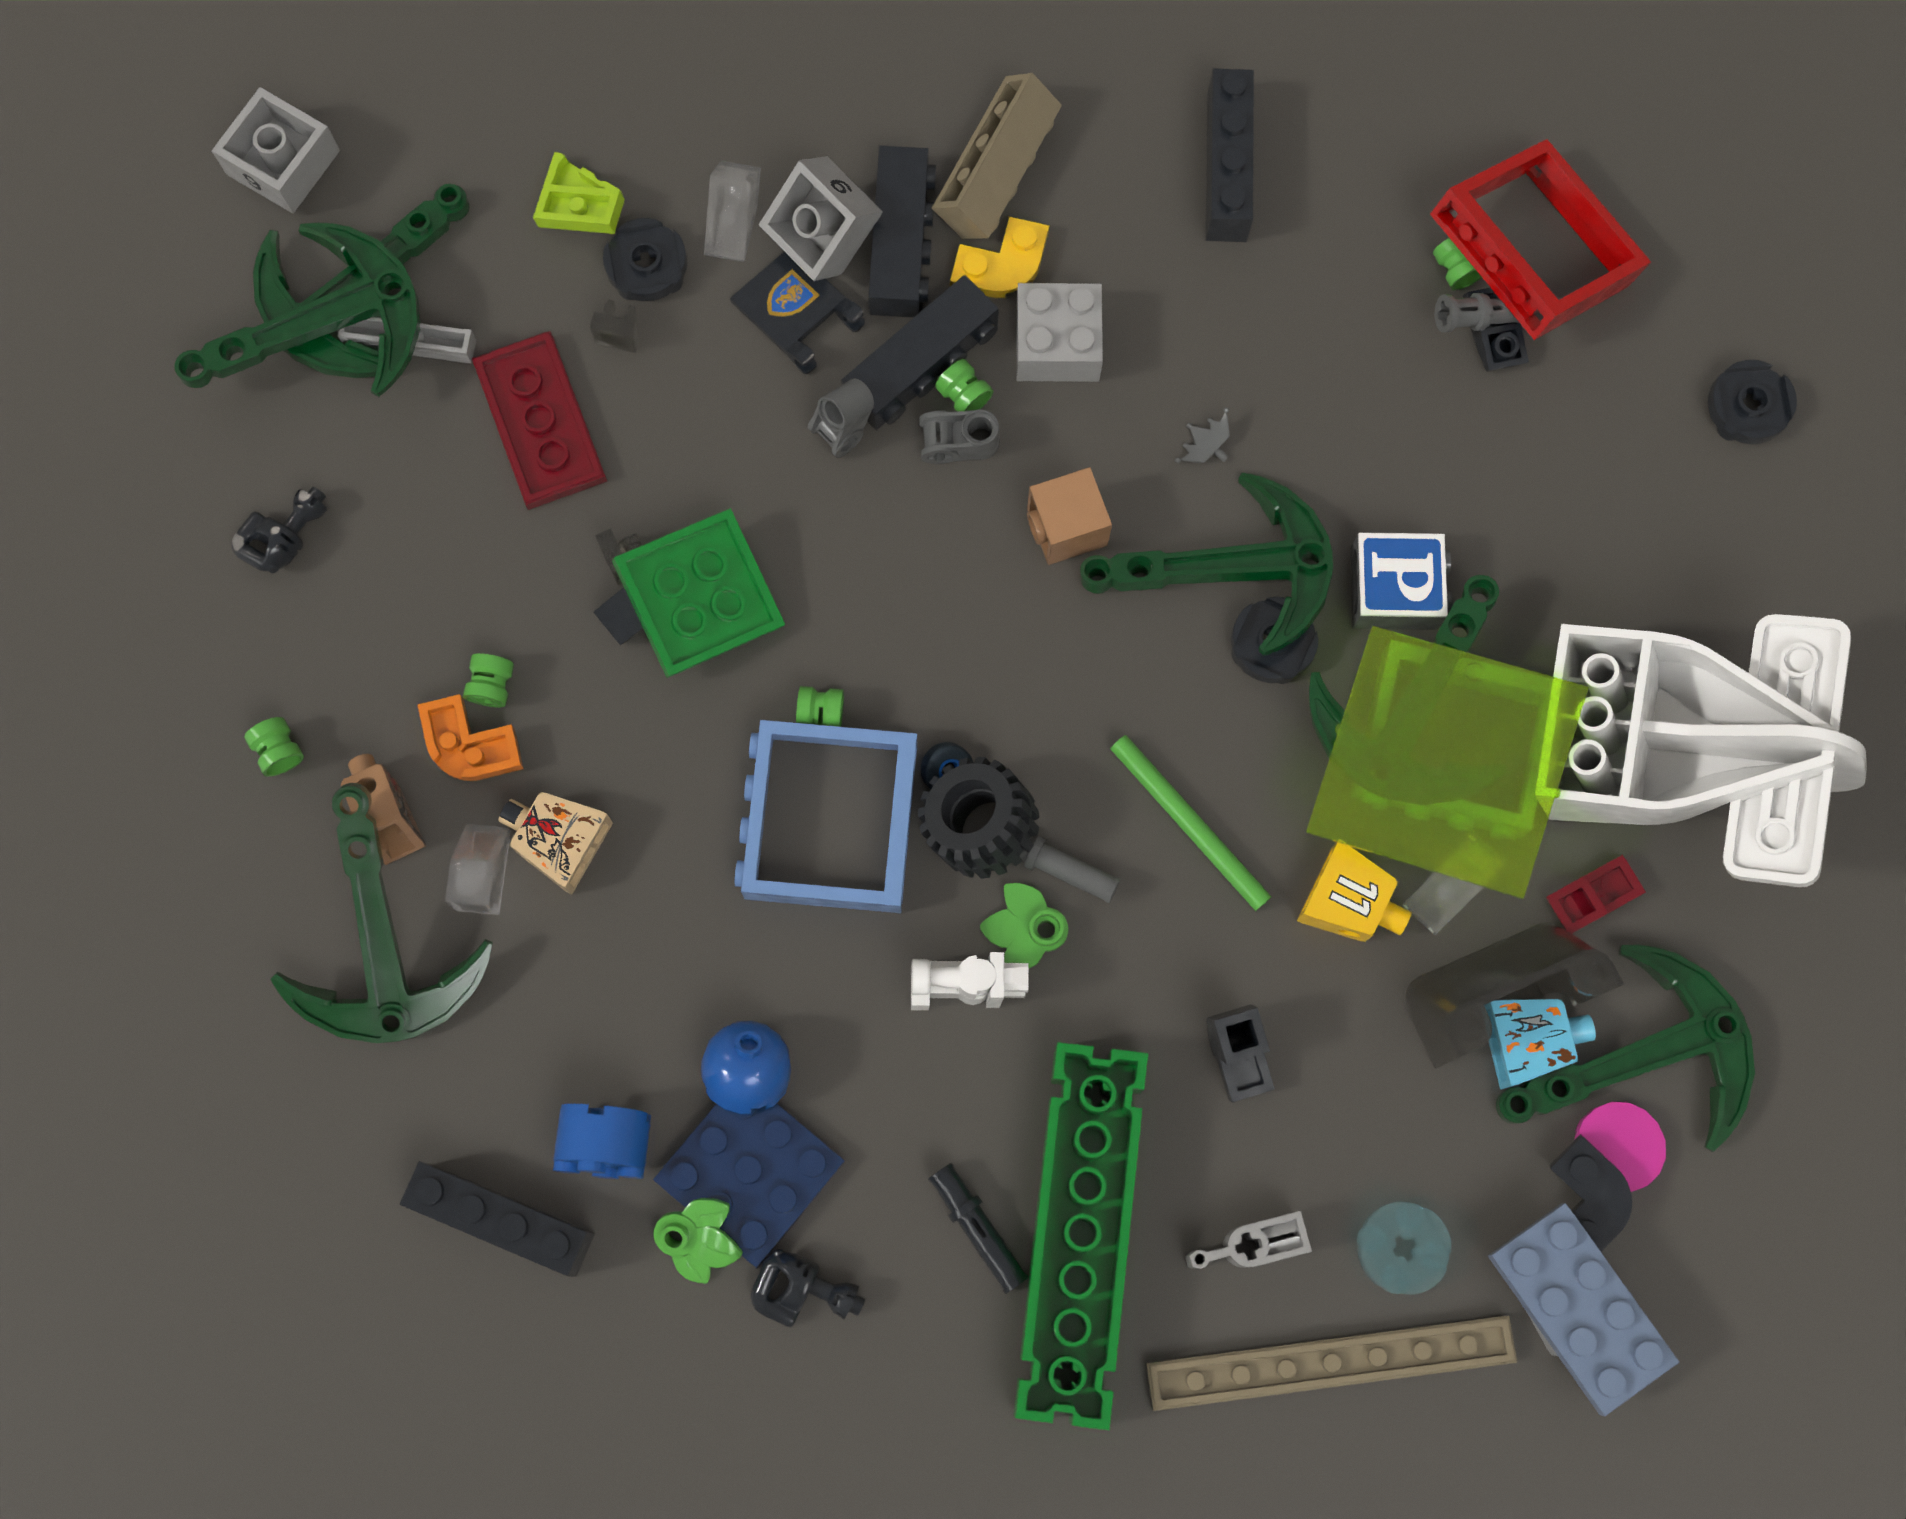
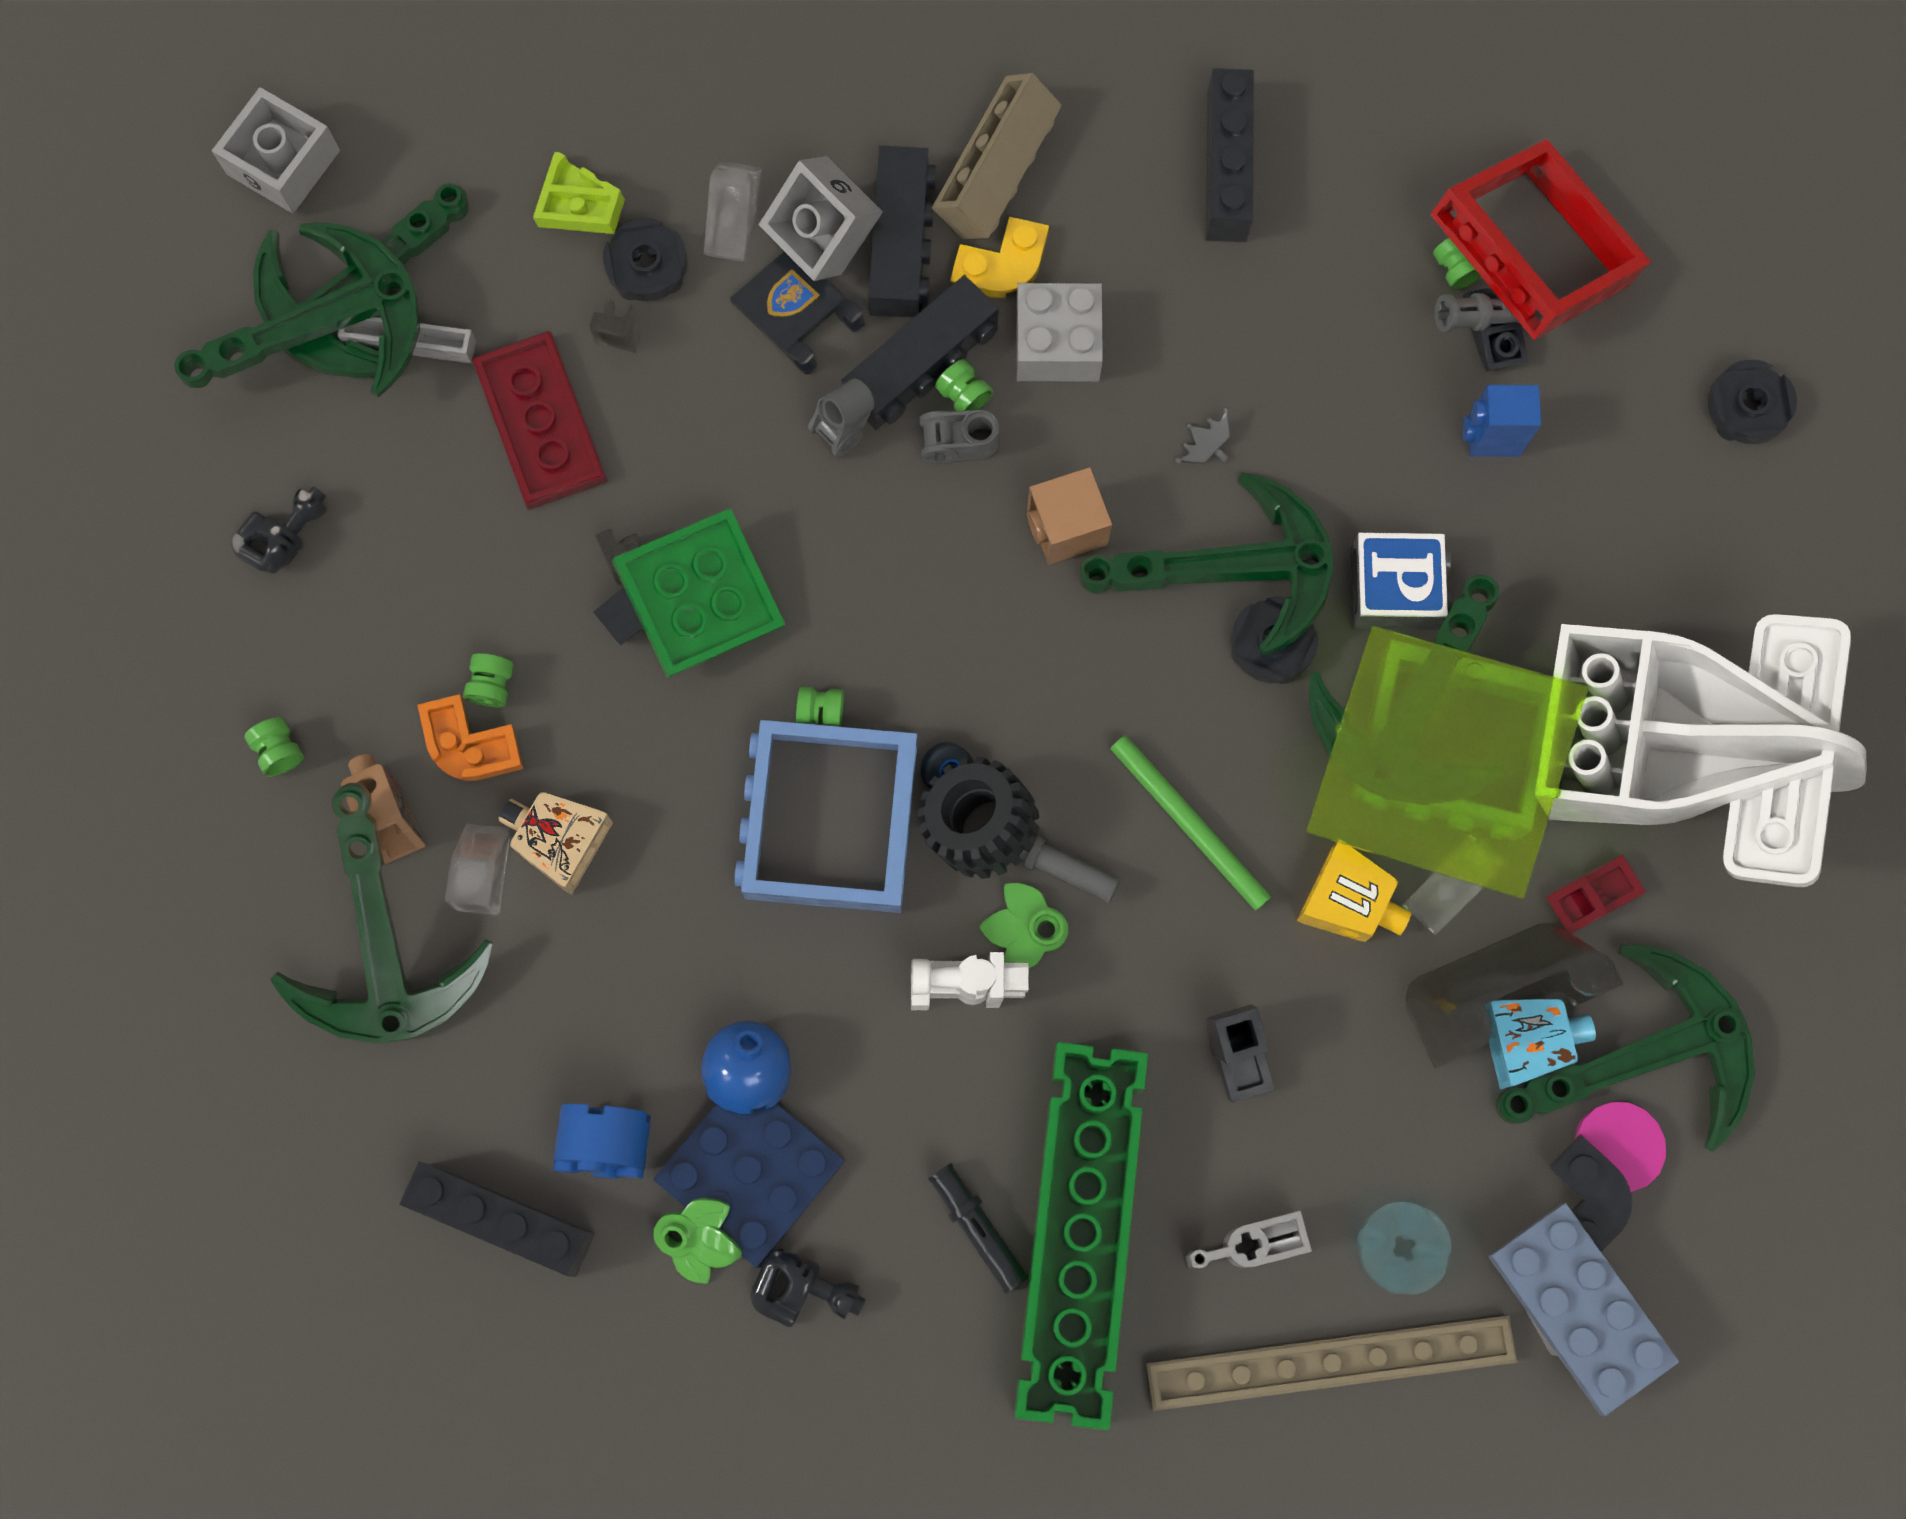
(1503, 420): none -> blue brick

